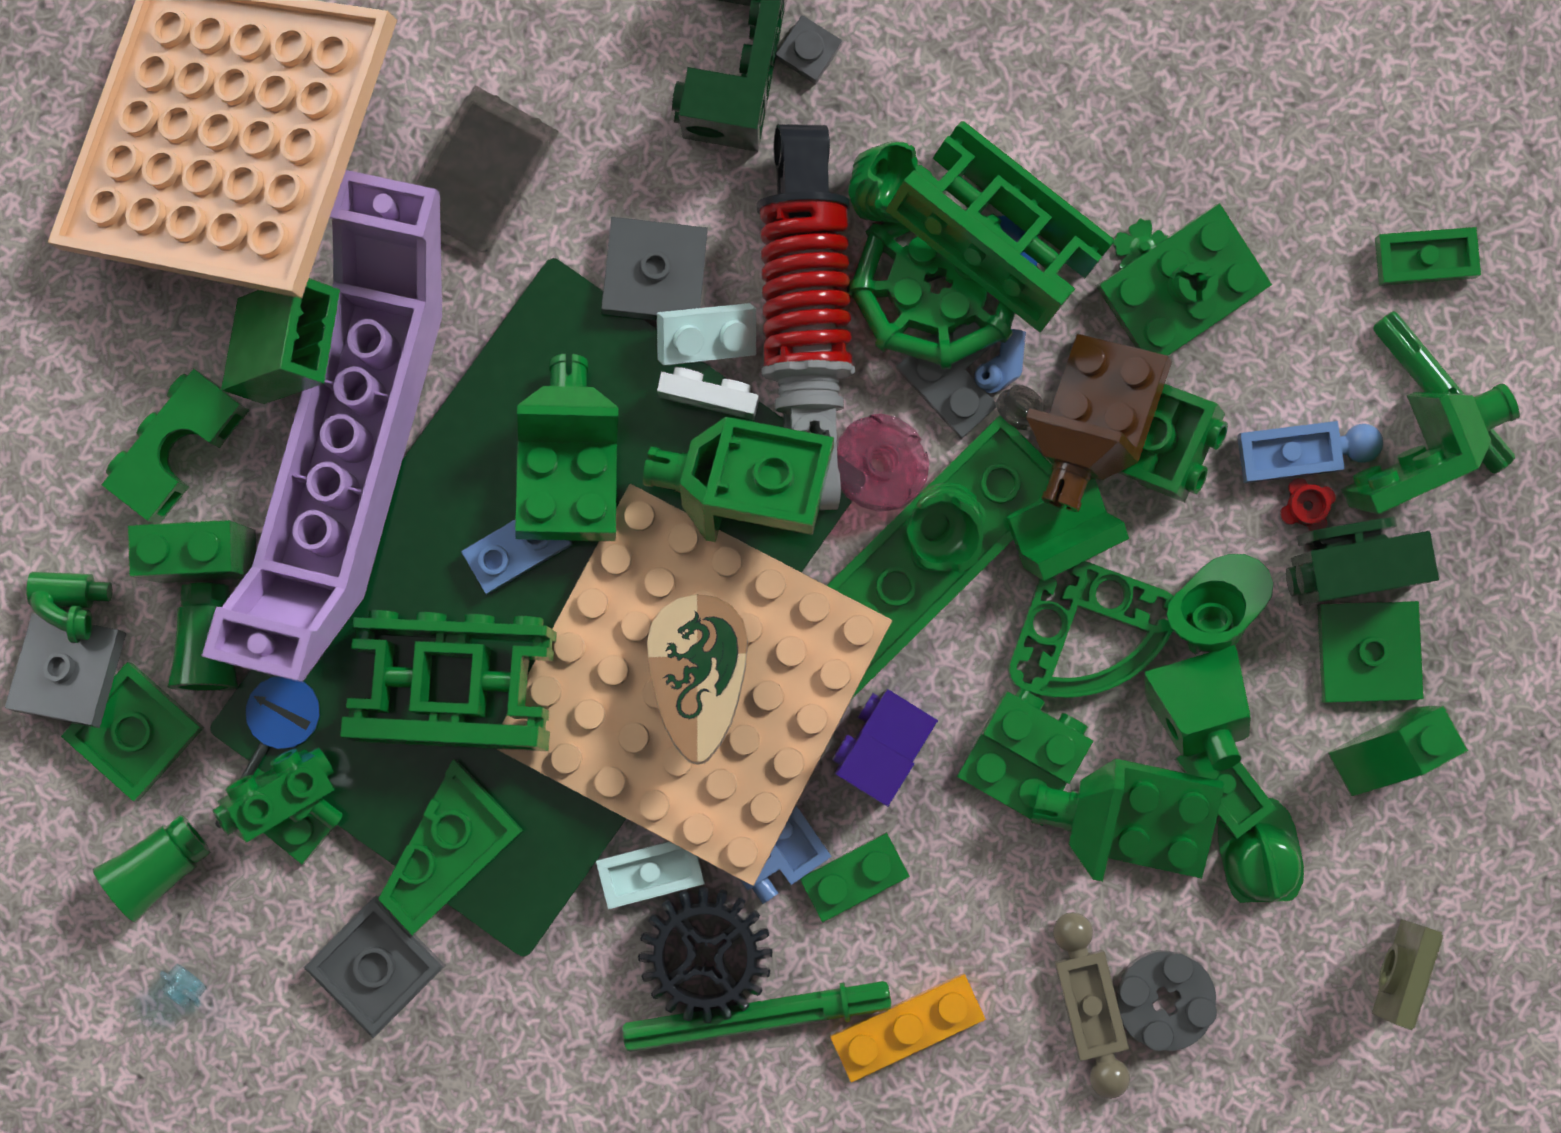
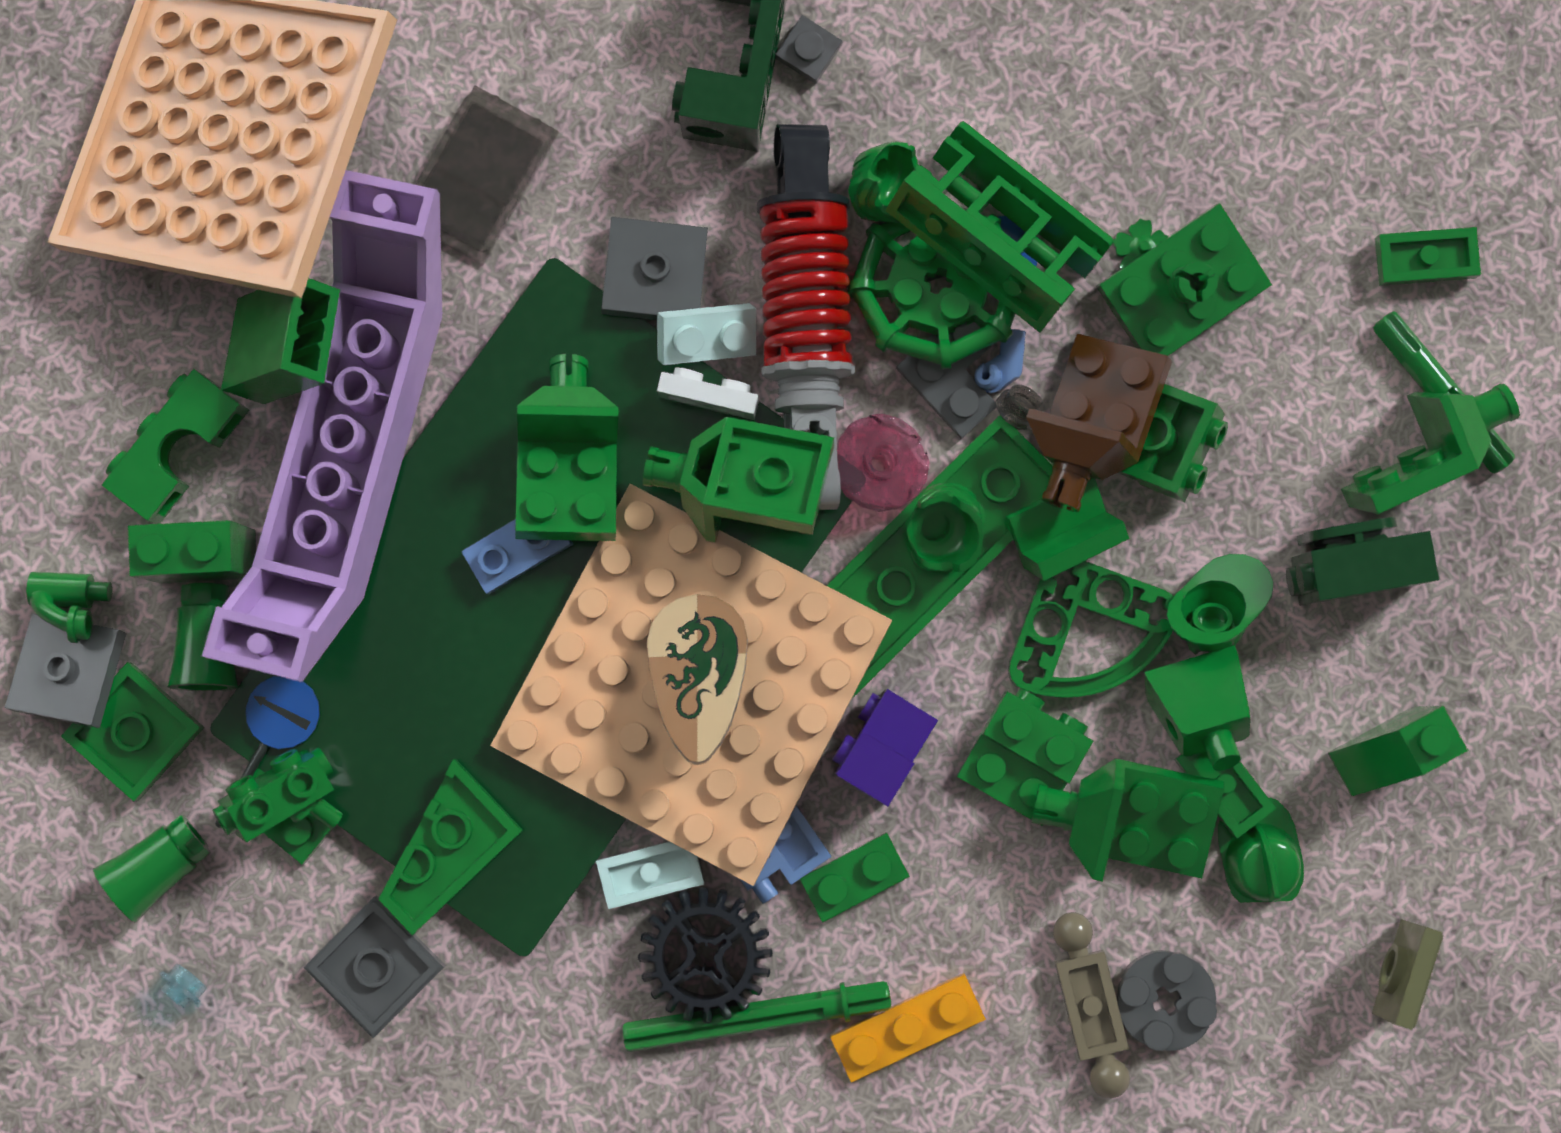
(447, 720): green fence -> none
(1305, 450): medium blue plate -> none
(1321, 501): red plate -> none
(1370, 651): green plate -> none

